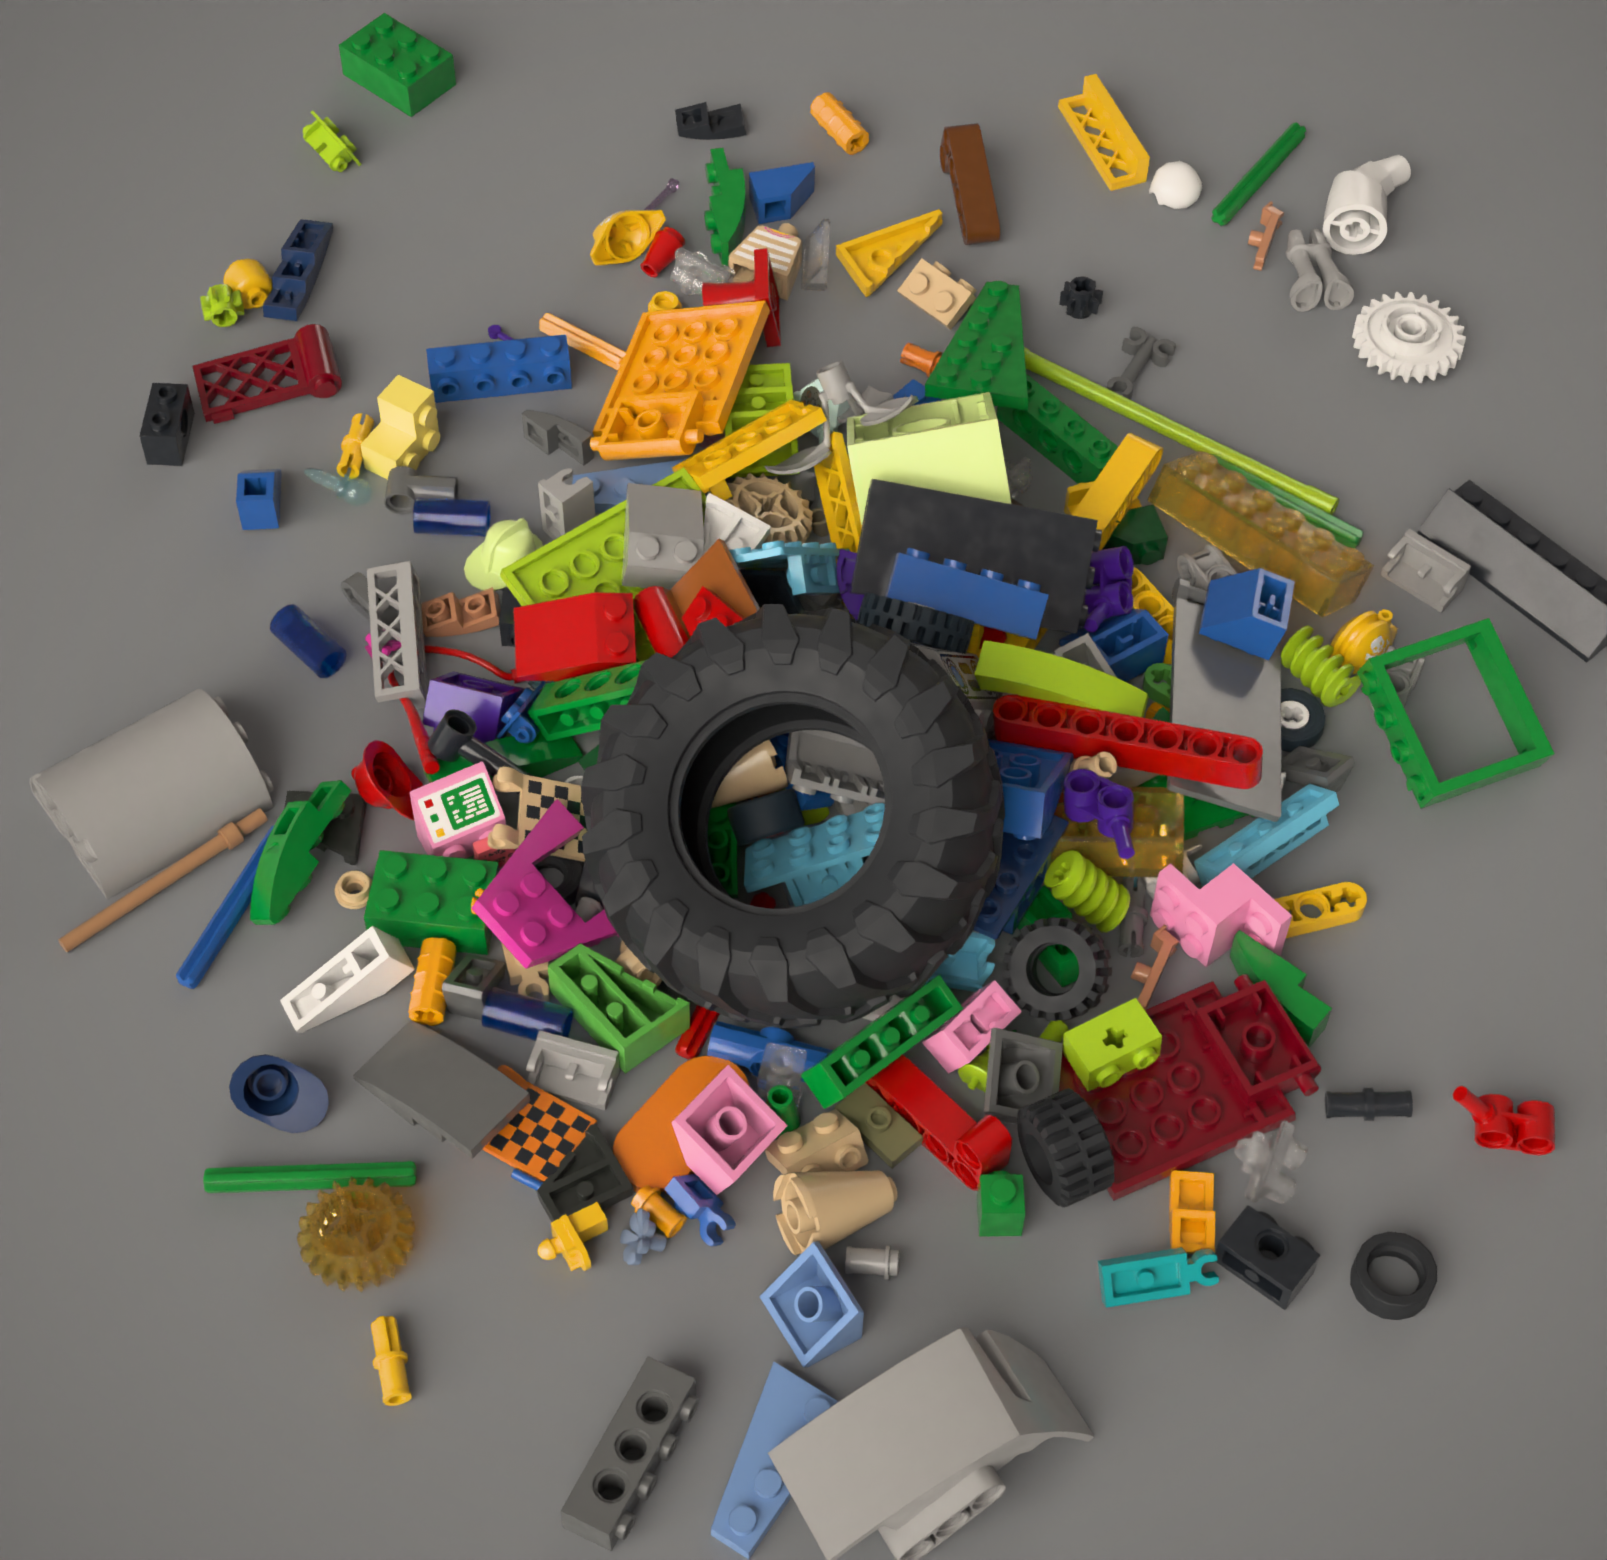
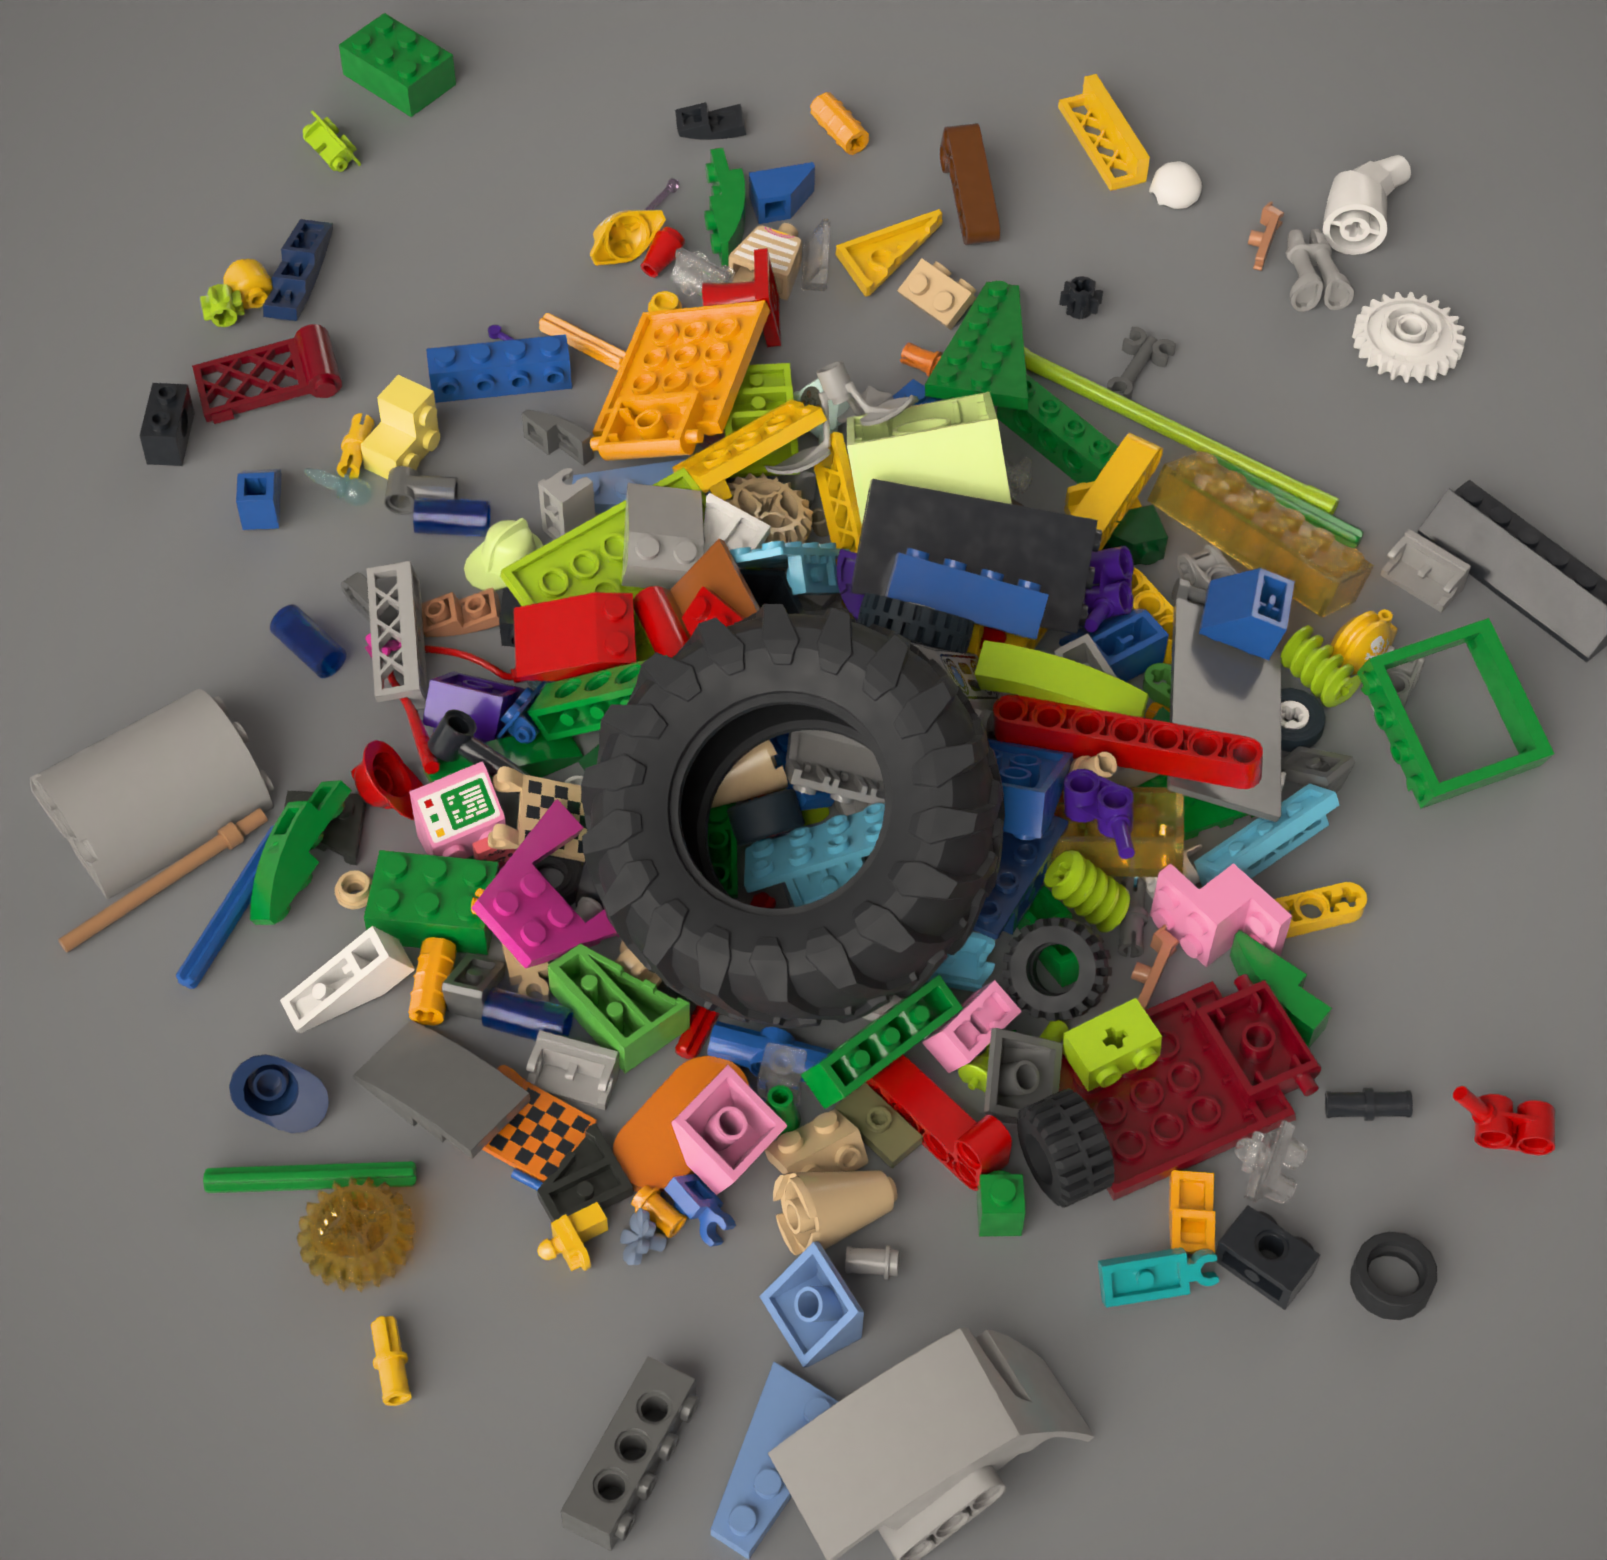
(1258, 174): green axle -> none

